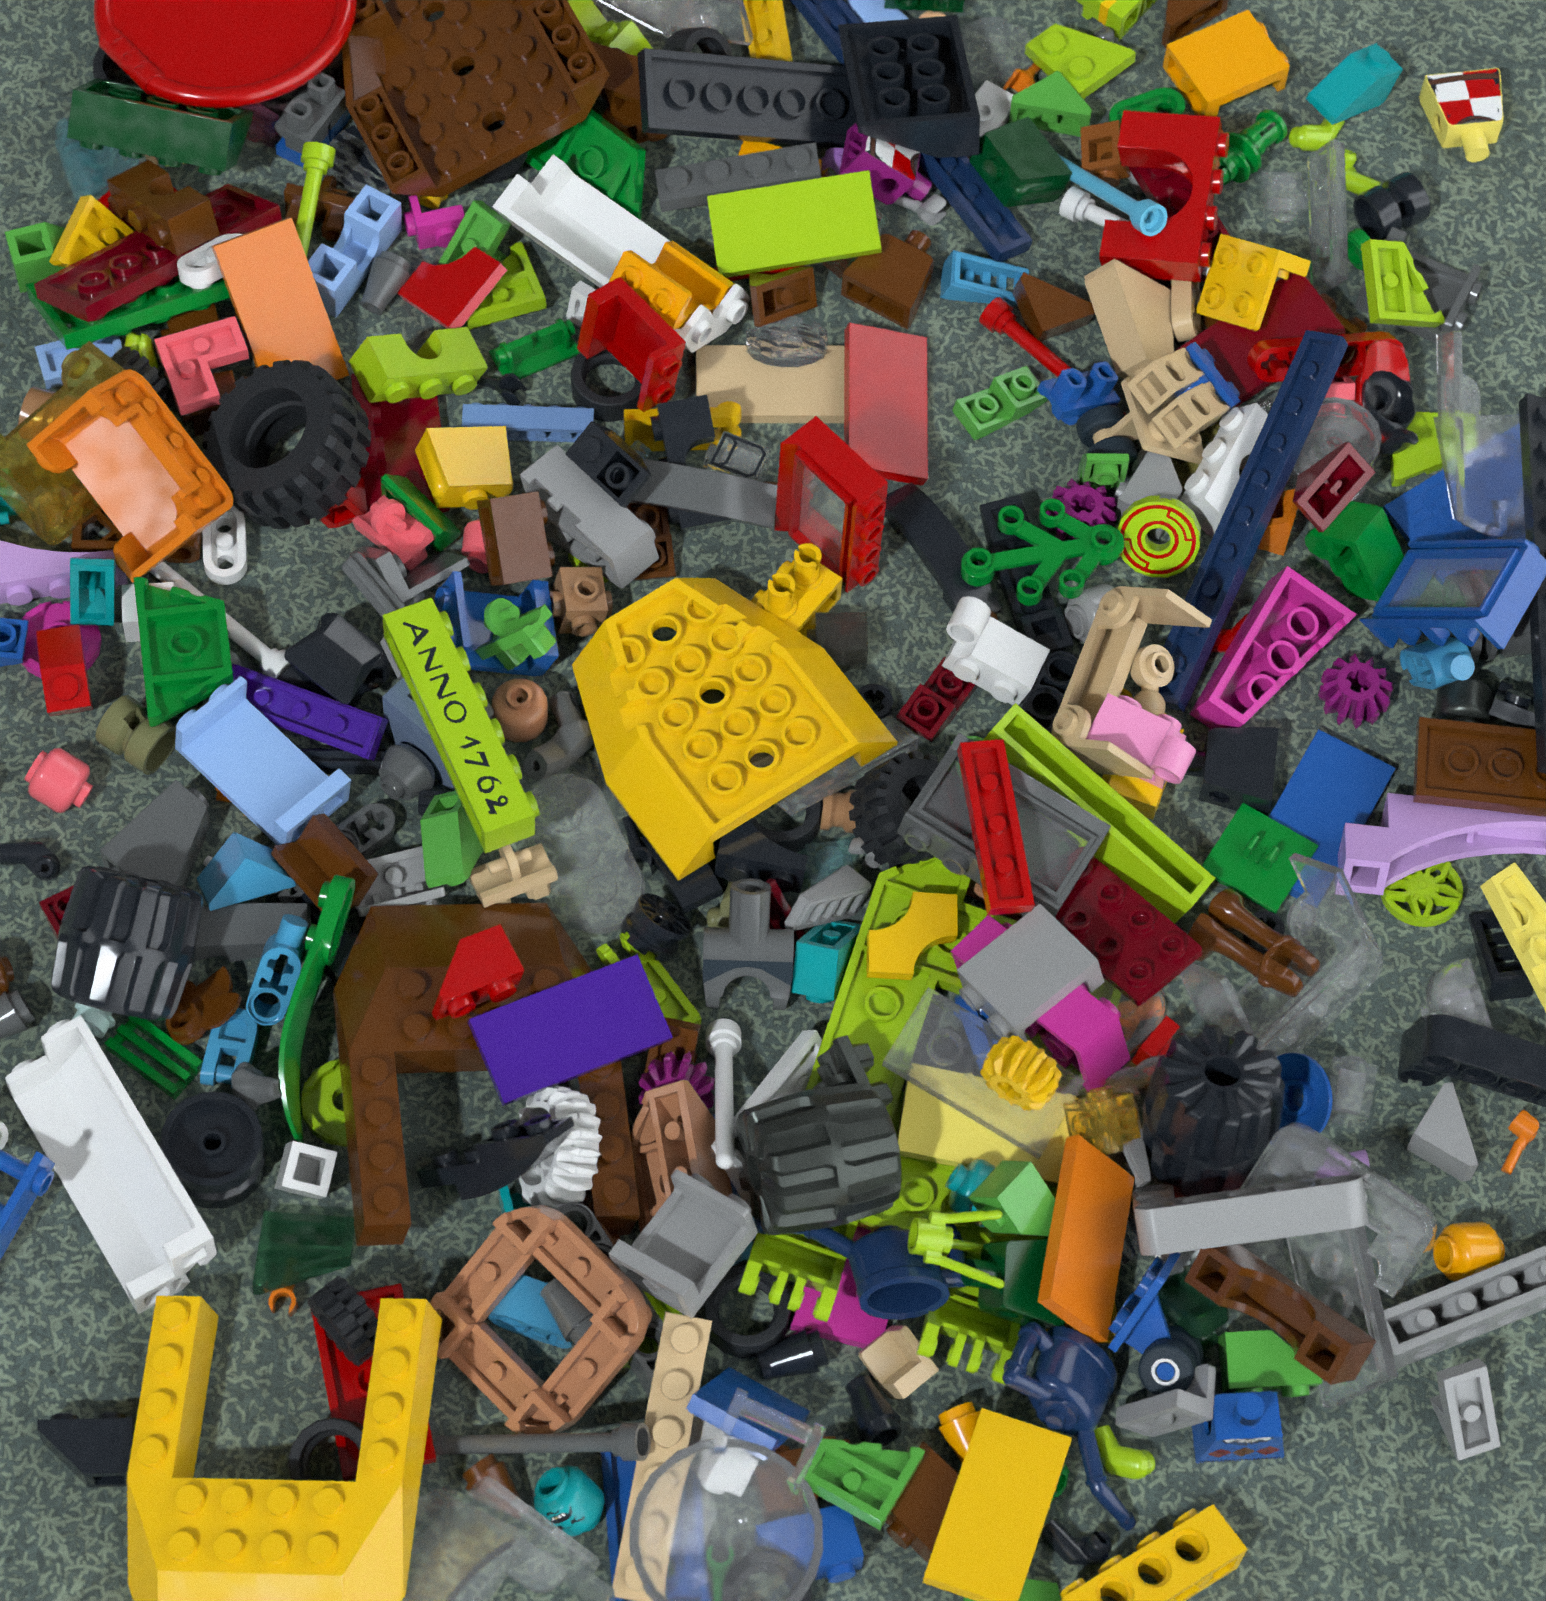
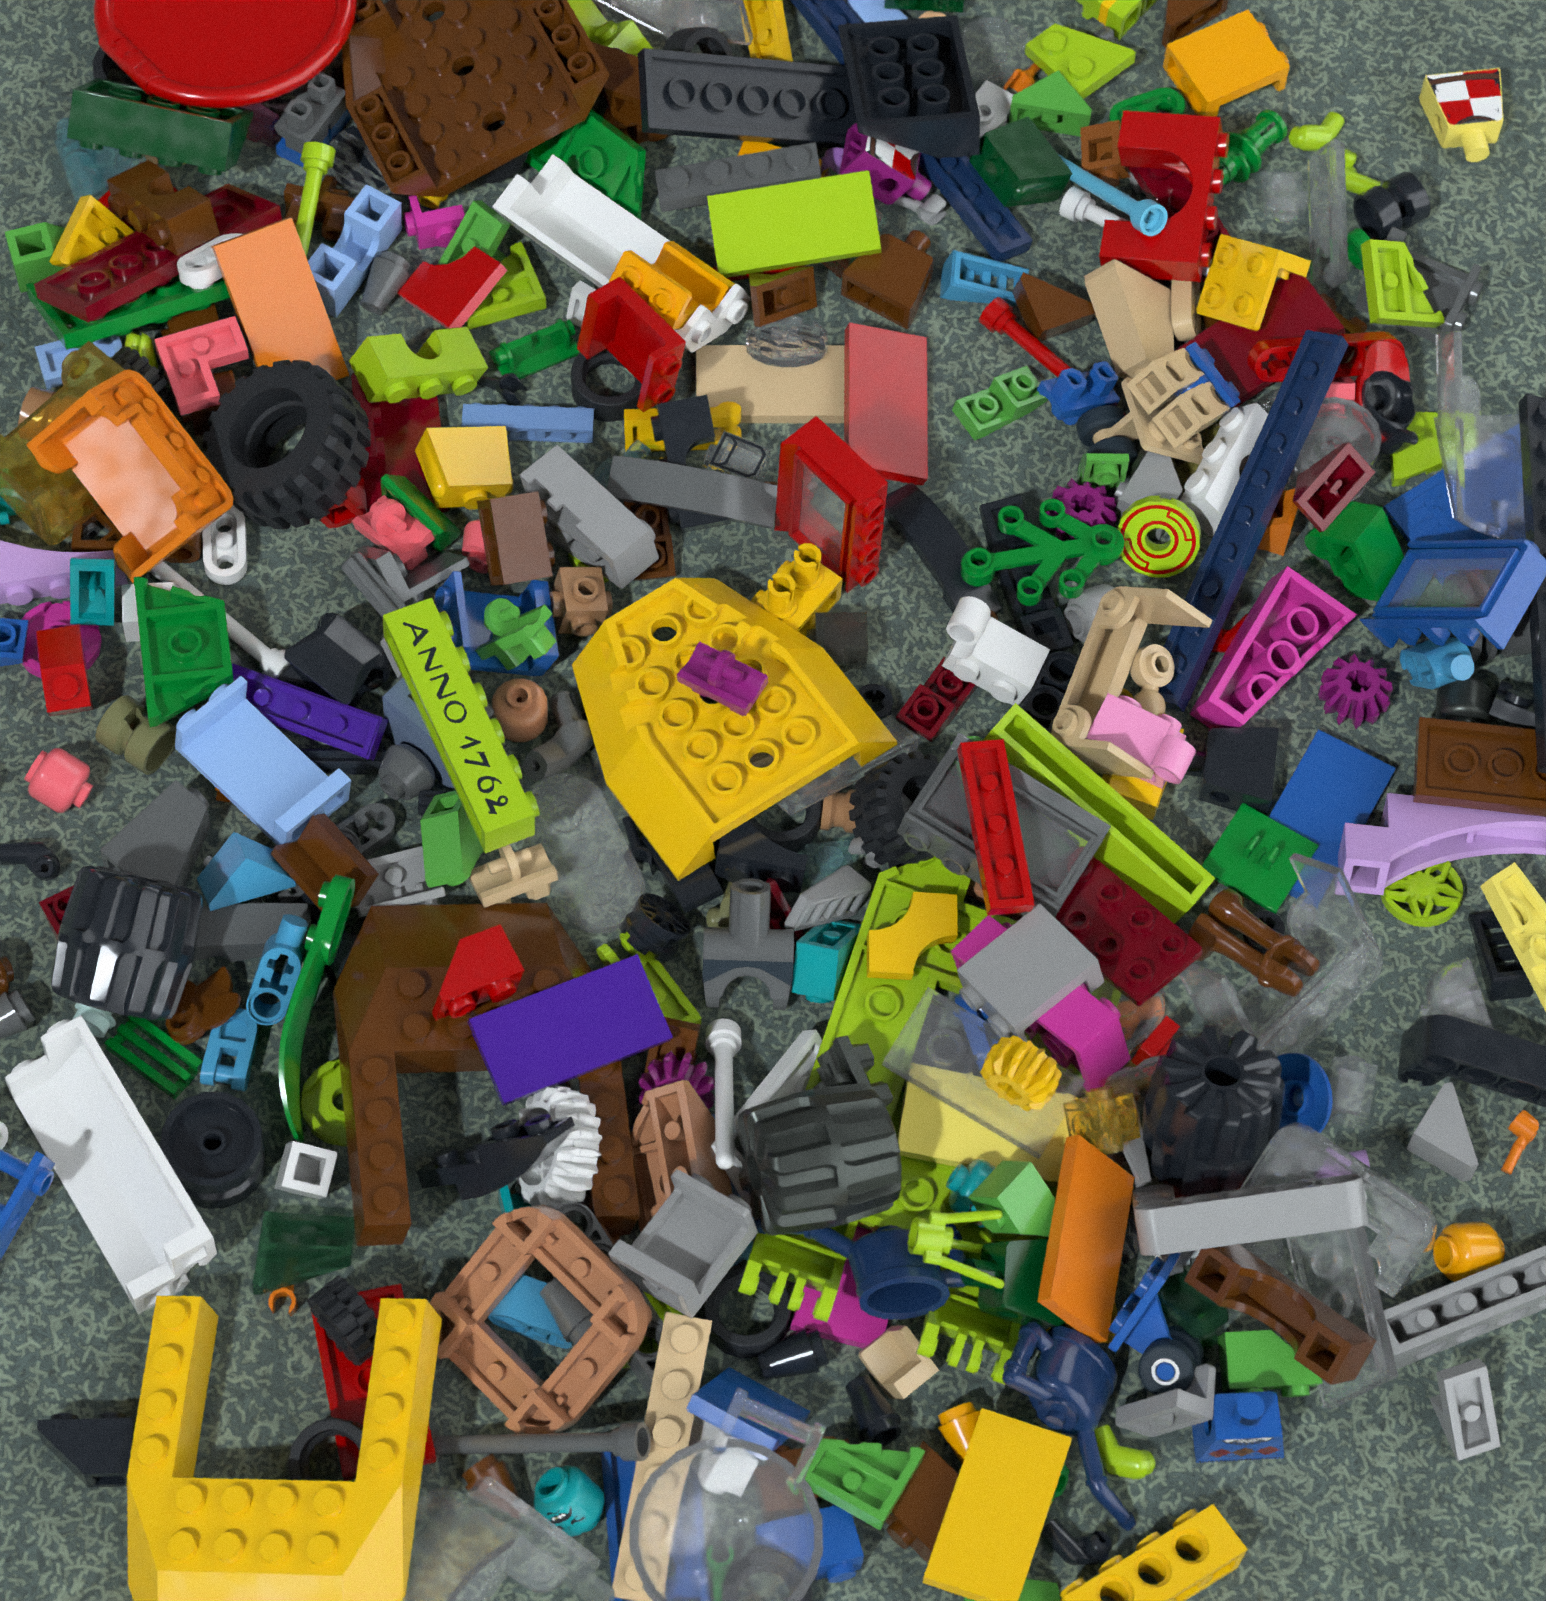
(253, 1086): dark grey animal -> none
(610, 462): black slope -> none
(723, 678): none -> magenta hips
(1356, 84): teal slope -> none

